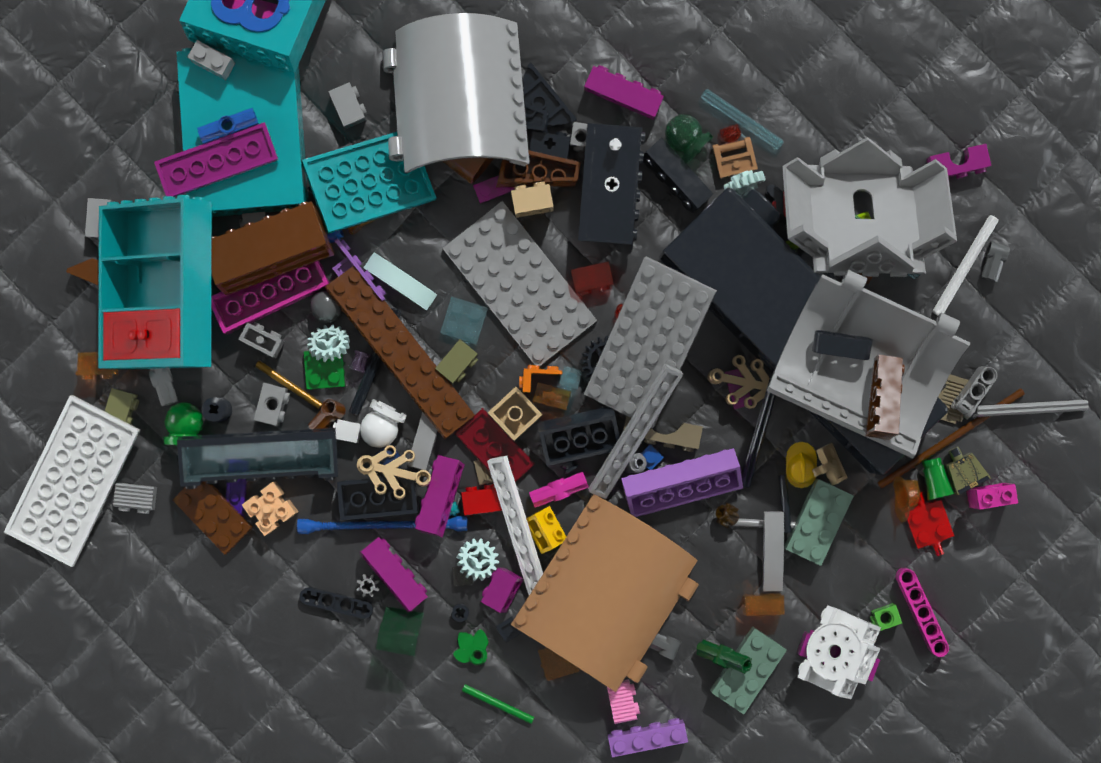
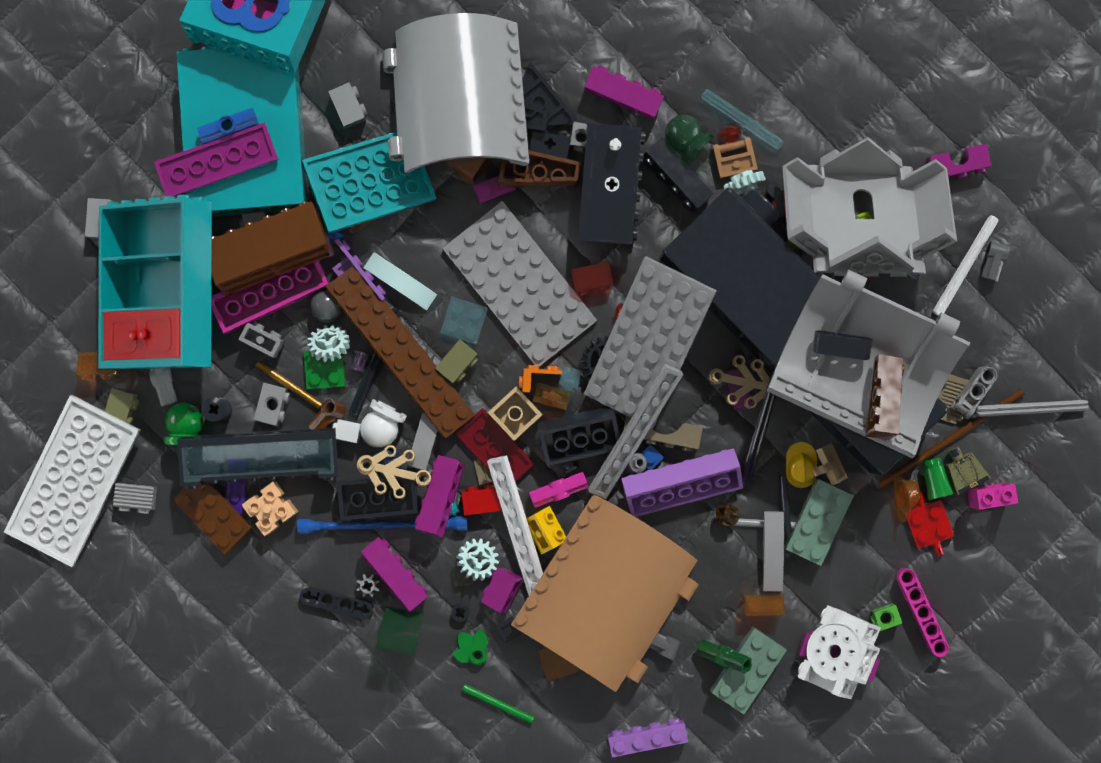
(86, 270): reddish brown slope -> none
(211, 60): light grey brick -> none
(532, 199): tan brick -> none
(622, 703): bright pink brick -> none

